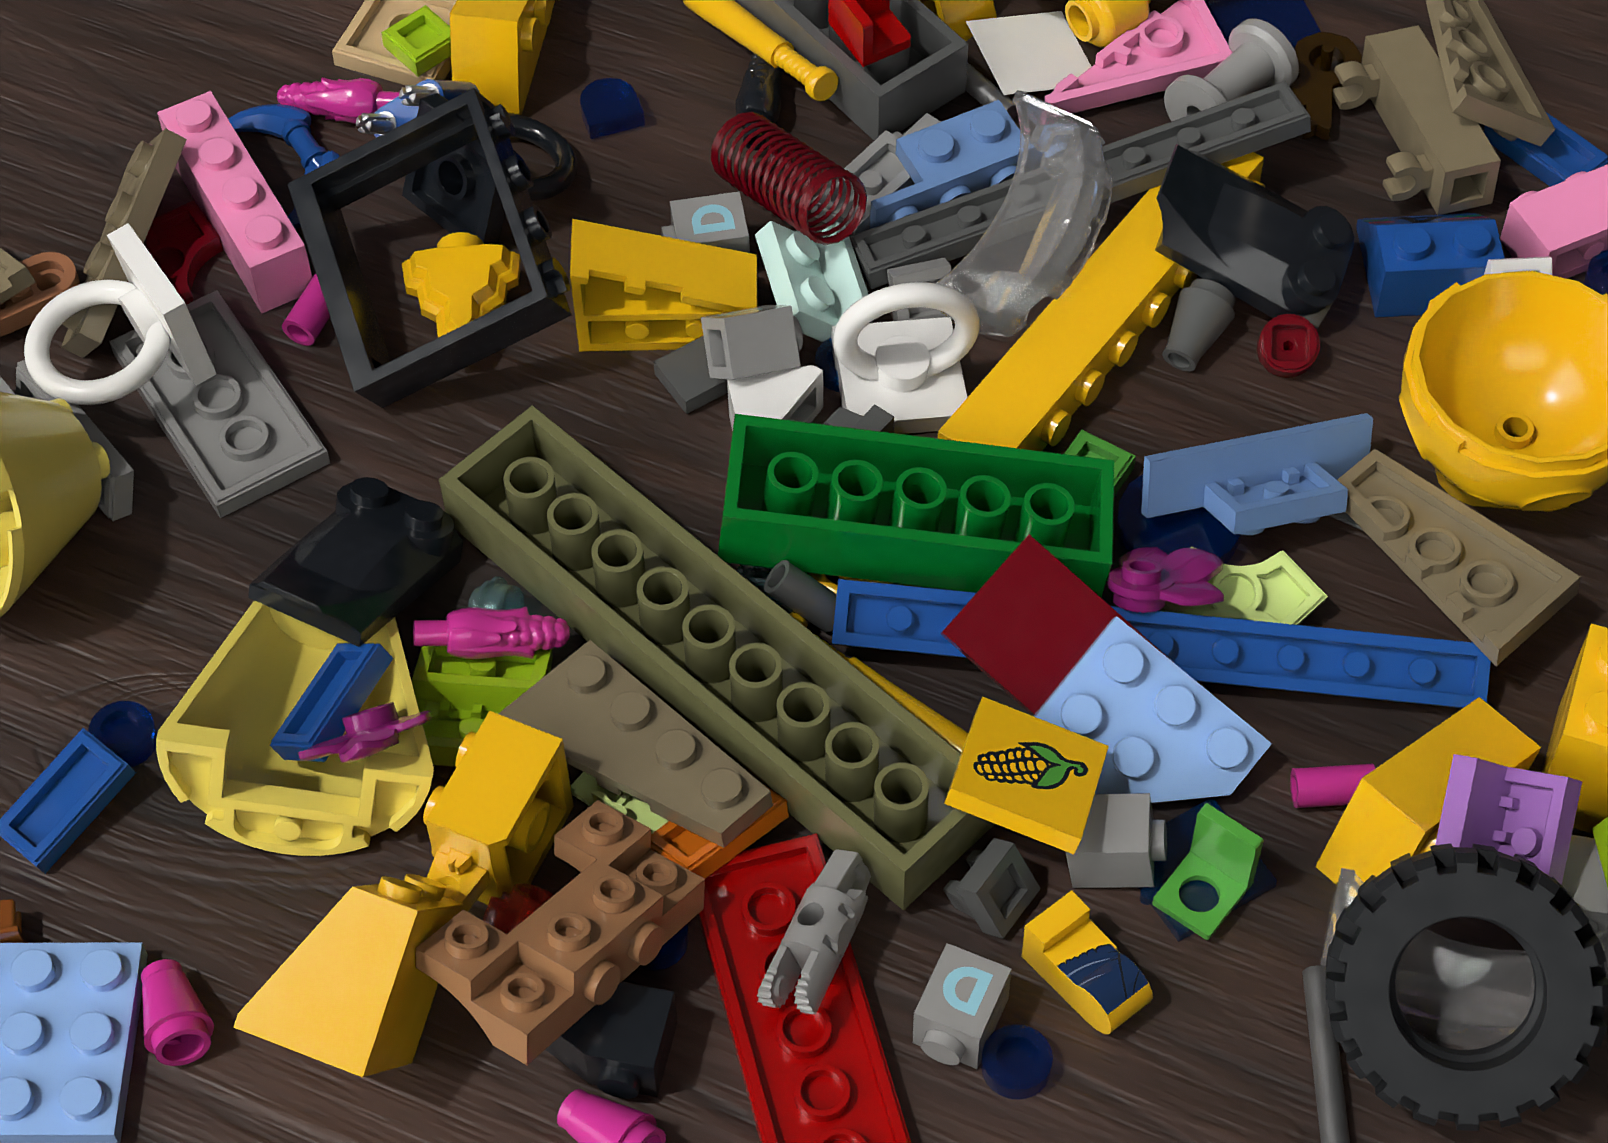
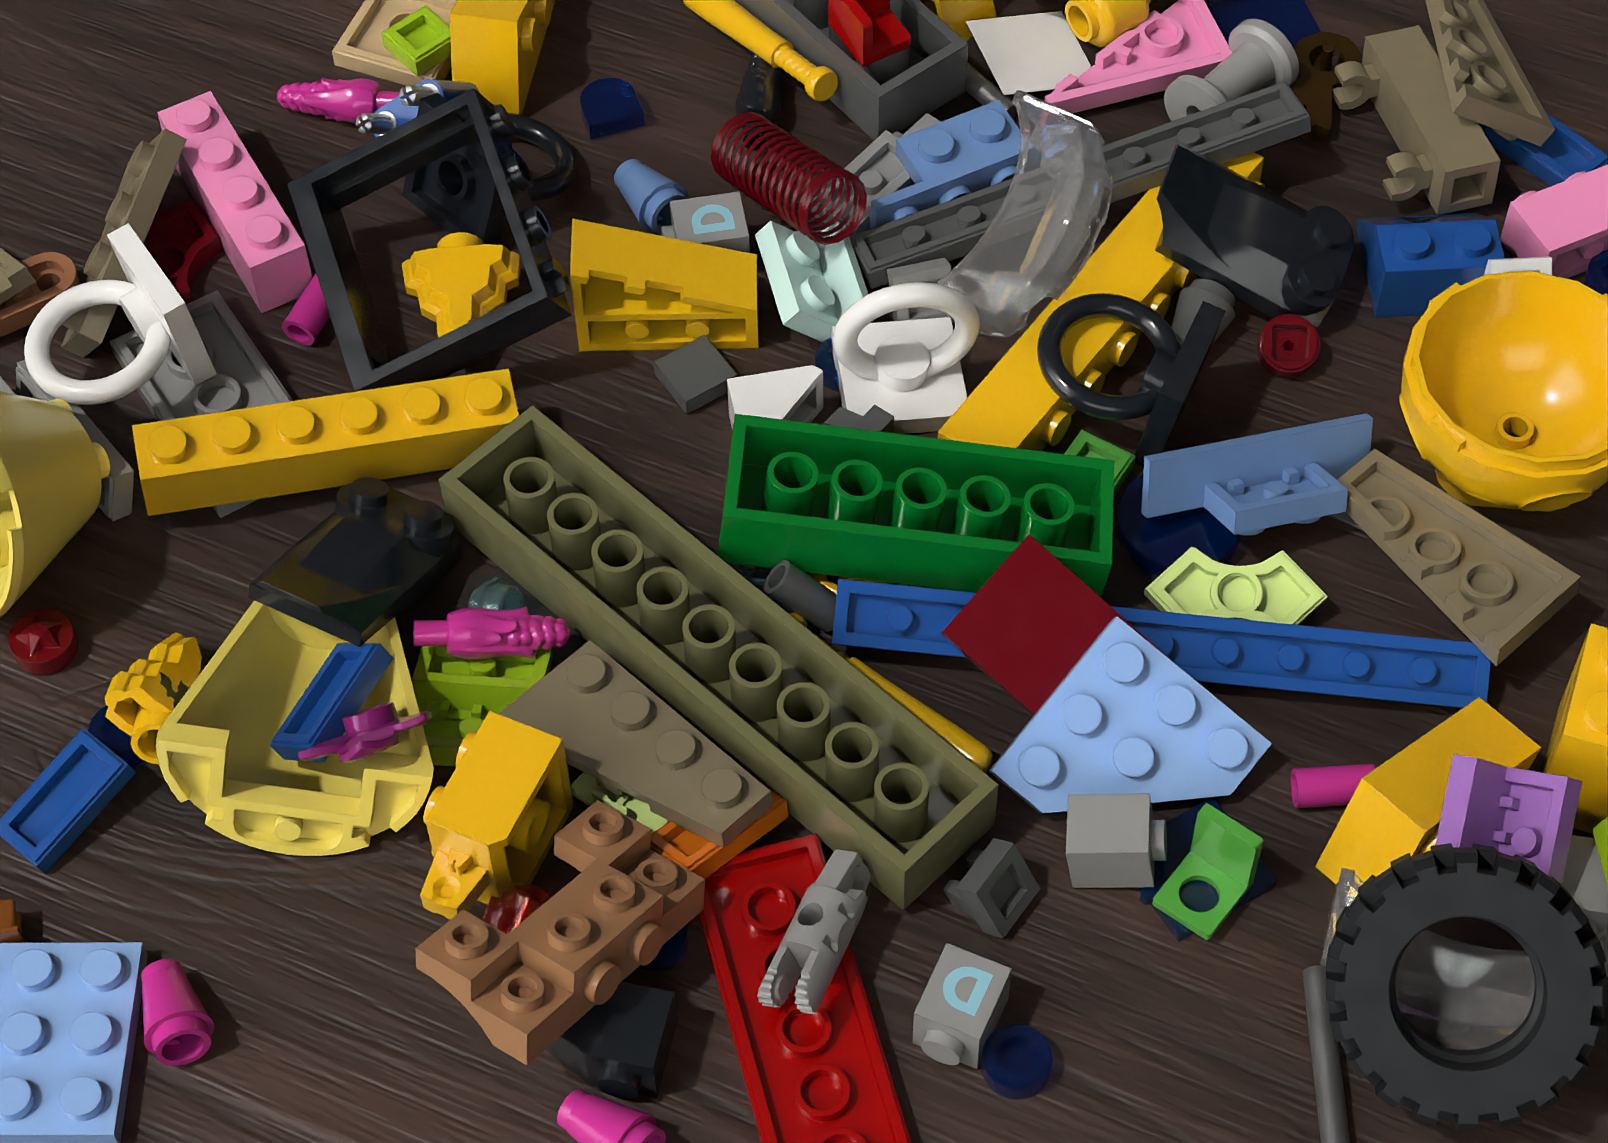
(43, 641): none -> dark red tile
(151, 690): none -> yellow rock
(292, 126): blue piece -> none
(319, 441): none -> yellow brick
(354, 980): yellow slope -> none
(648, 194): none -> medium blue cone
(752, 341): light grey brick -> none
(1027, 775): yellow tile -> none
(1084, 965): yellow leg -> none
(1151, 577): magenta plate -> none
(1167, 379): none -> black tile

